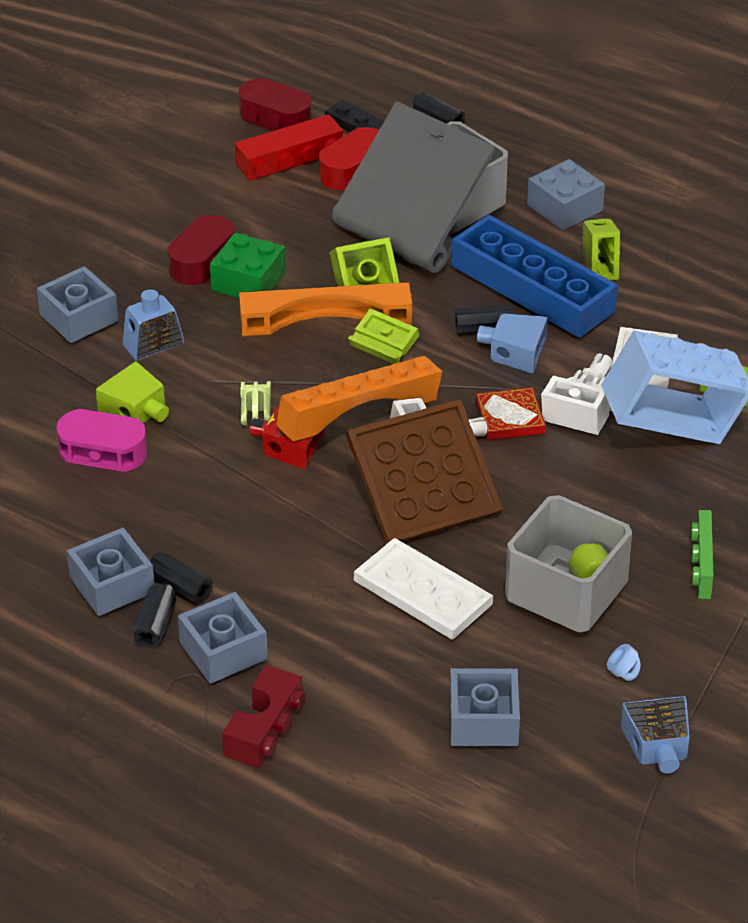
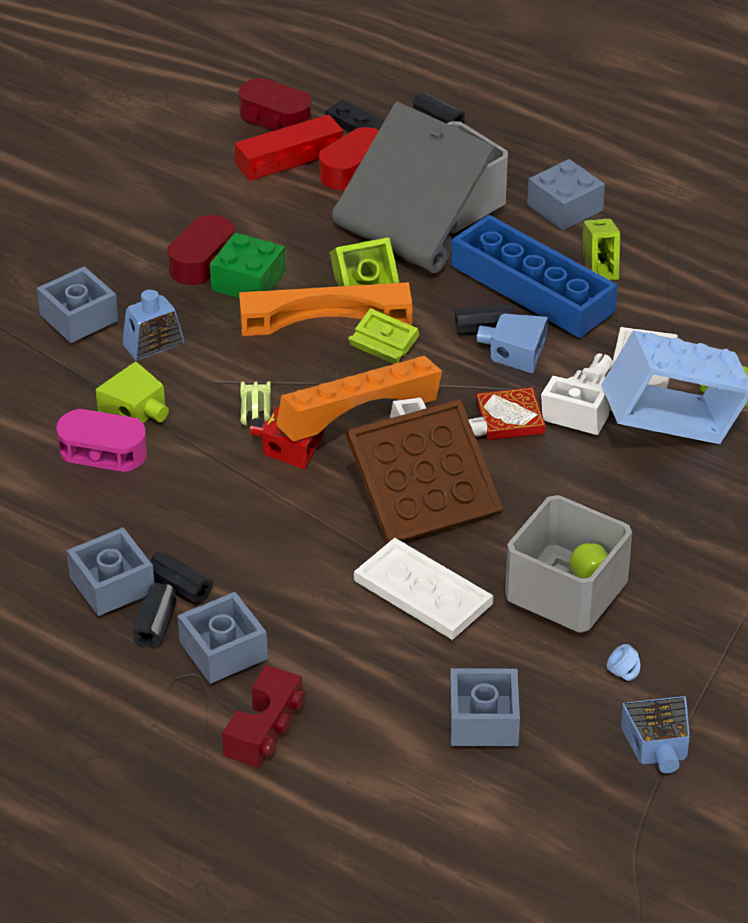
(702, 554): bright green plate -> none

